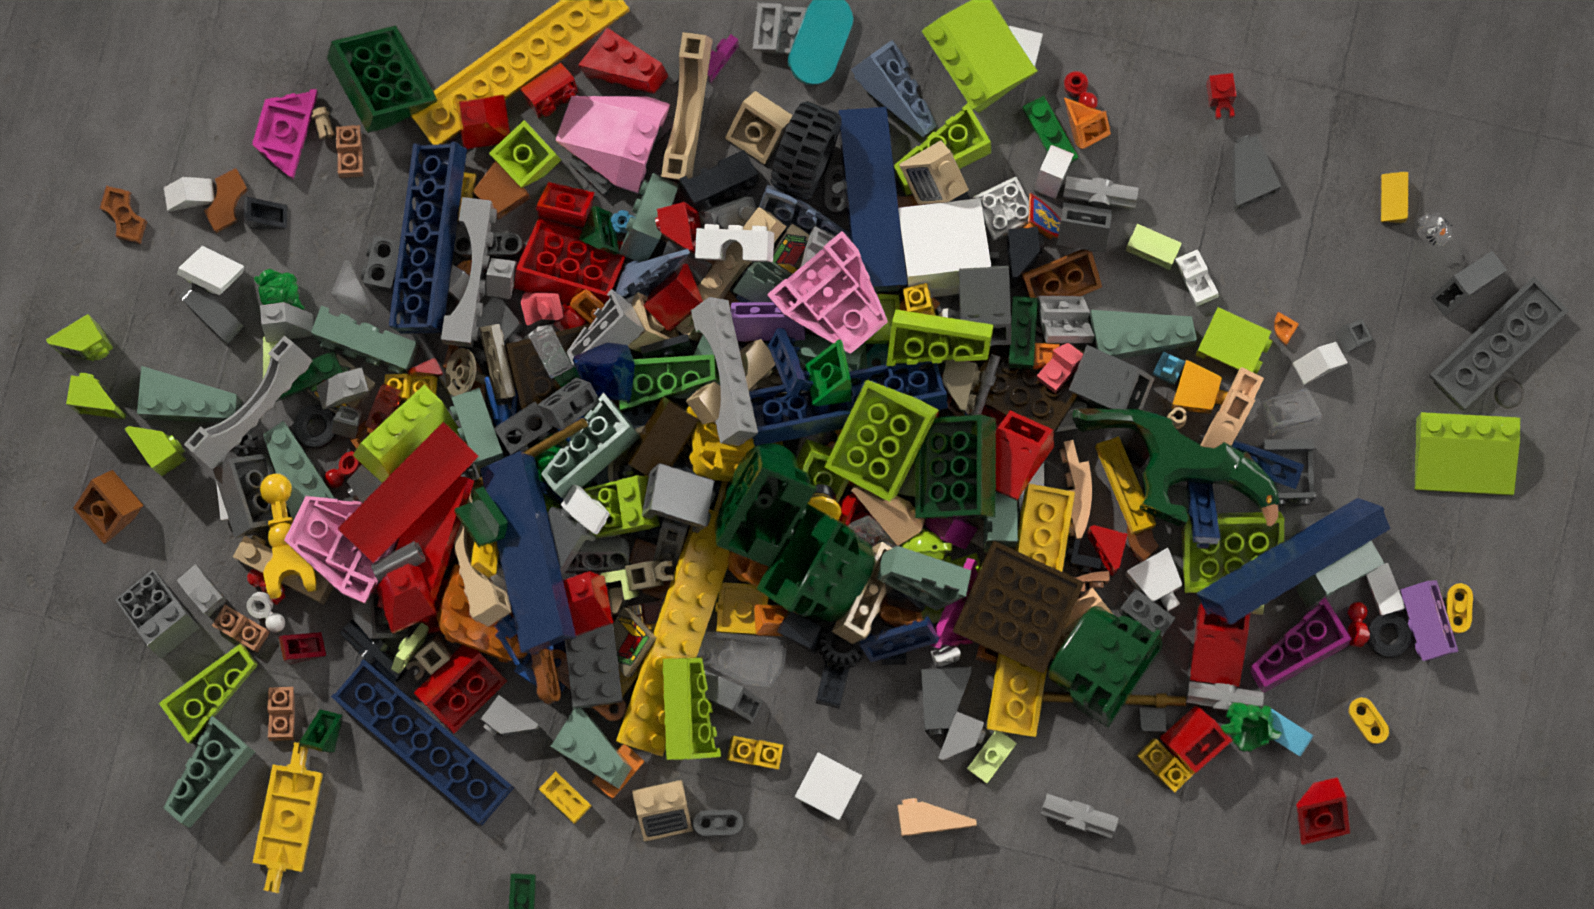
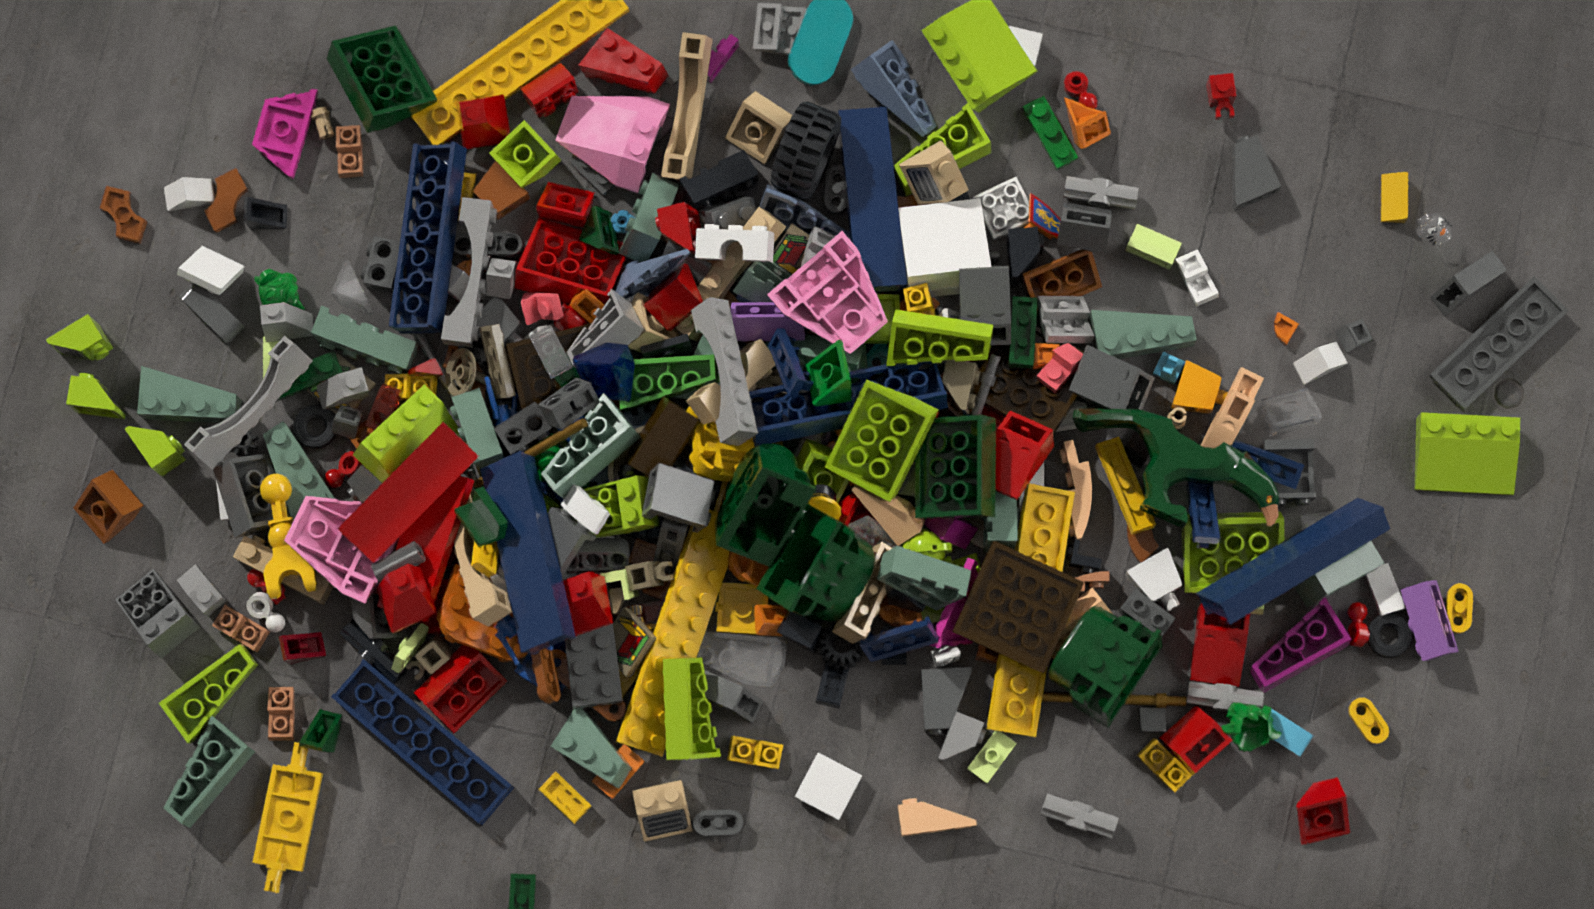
(507, 719): light grey slope -> none
(1053, 171): white slope -> none
(1108, 545): red slope -> none
(1235, 341): lime panel -> none

